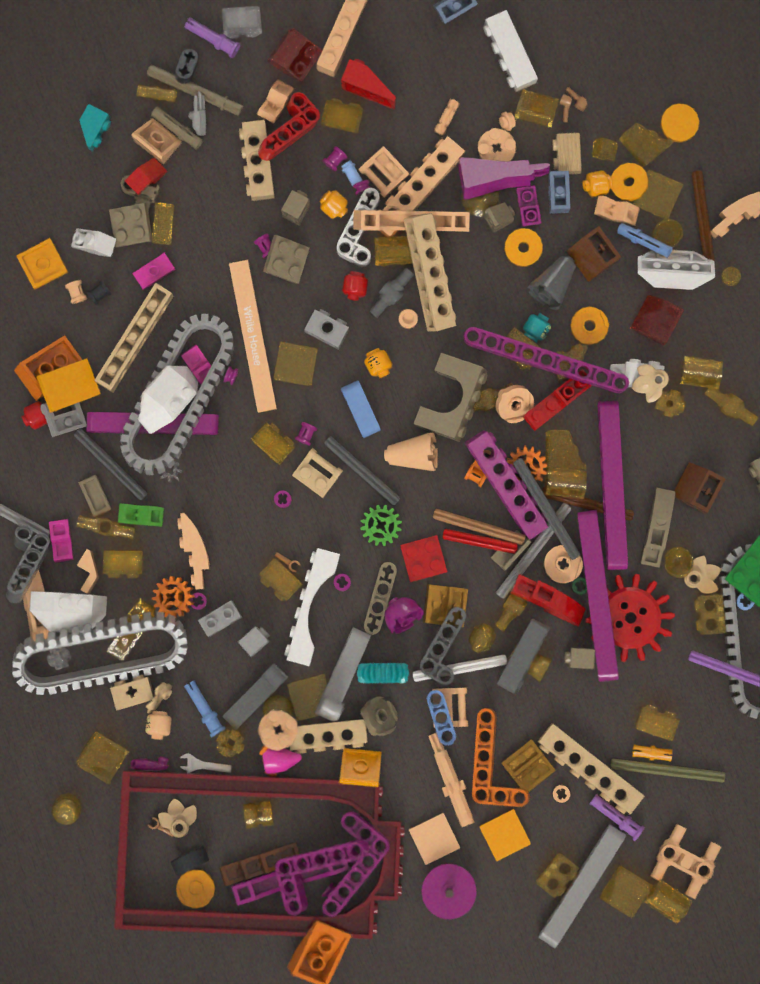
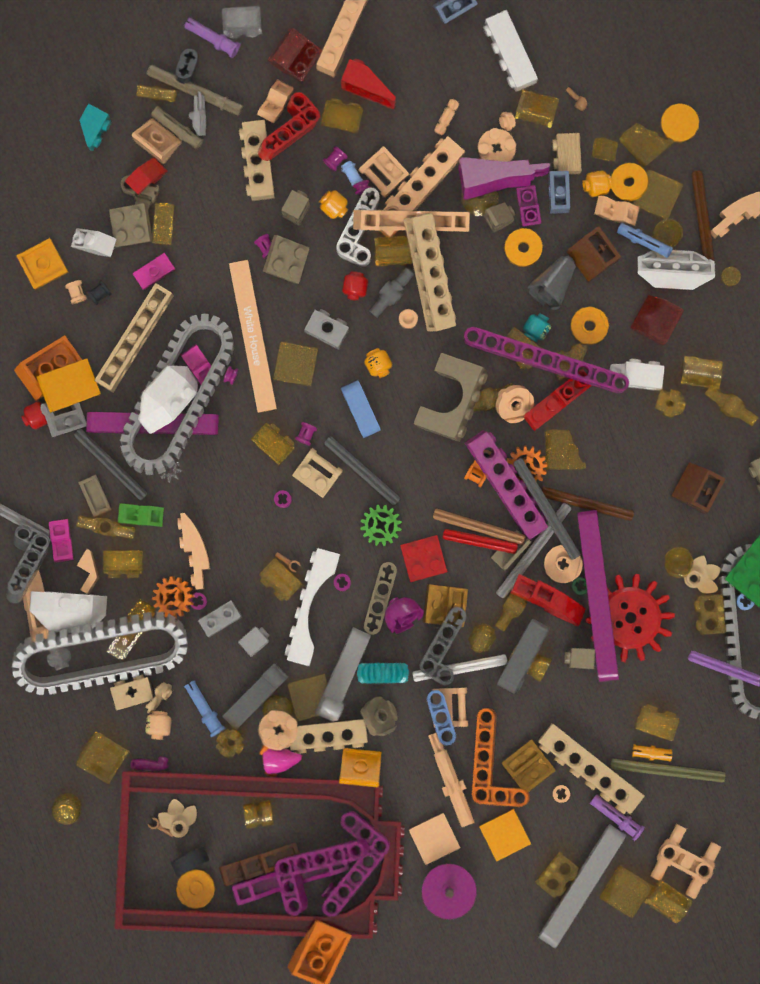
(194, 764): white piece -> none
(414, 453): light nougat cone -> none
(565, 482): clear yellow brick -> none
(566, 101): medium nougat hand -> none
(612, 485): magenta beam -> none
(647, 382): tan plate -> none
(658, 527): dark tan slope -> none

